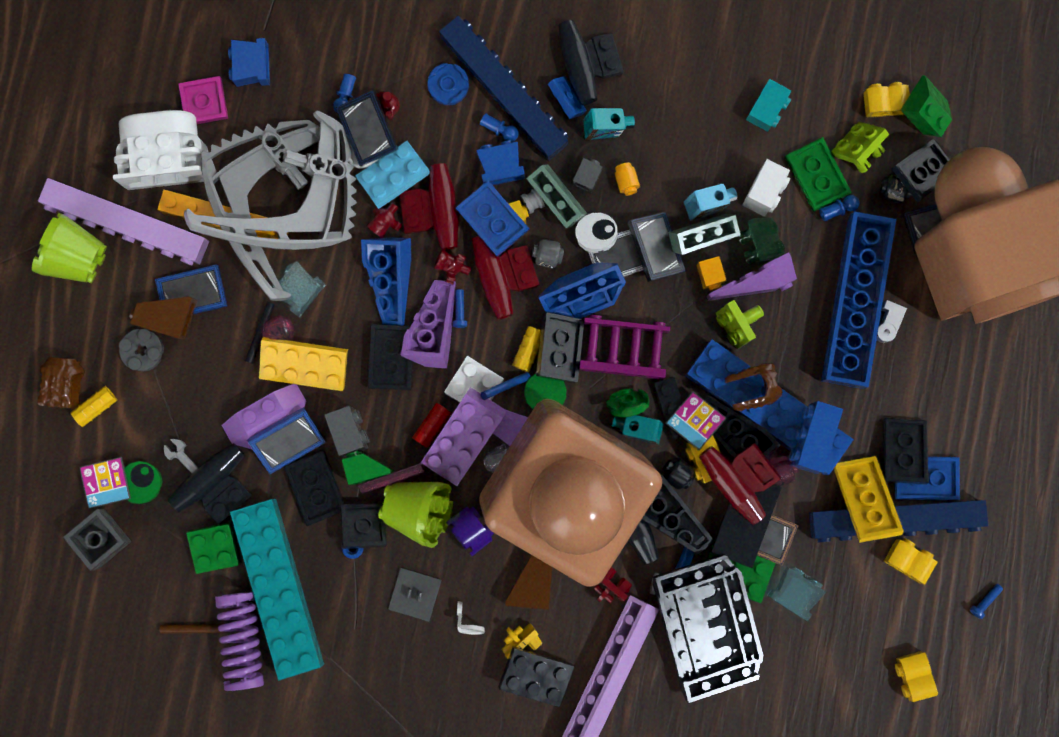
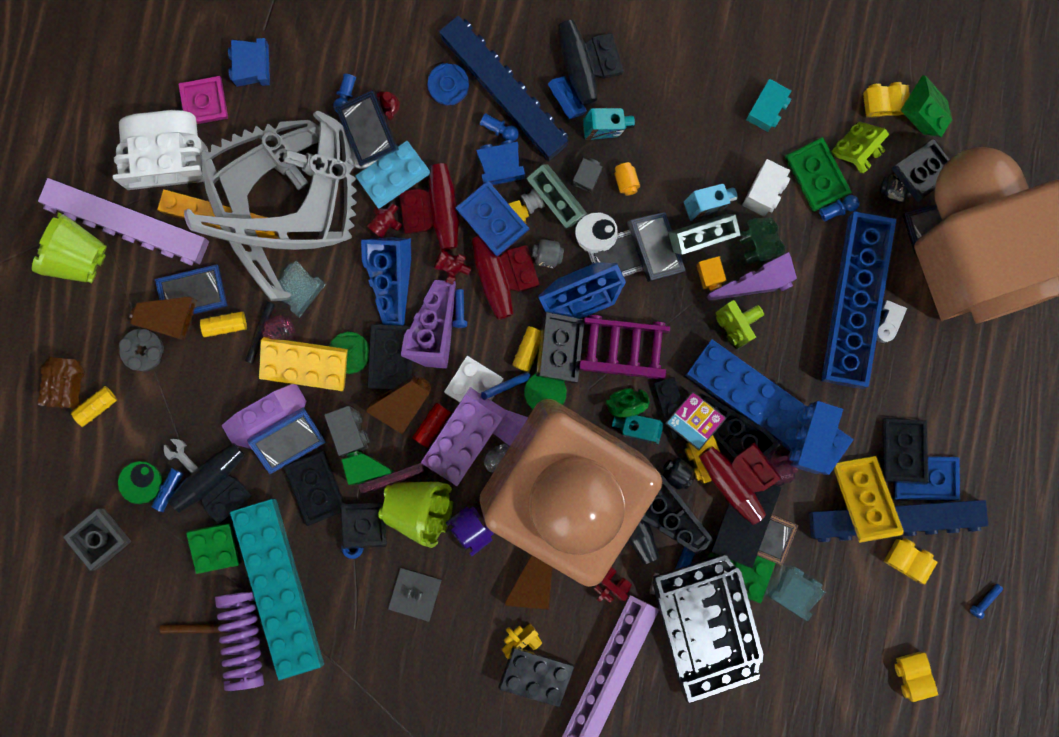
(105, 482): piece -> none
(167, 489): none -> blue pin
(223, 324): none -> yellow axle
(358, 350): none -> green tile
(401, 403): none -> reddish brown slope
(466, 629): white piece -> none
(772, 390): reddish brown piece -> none

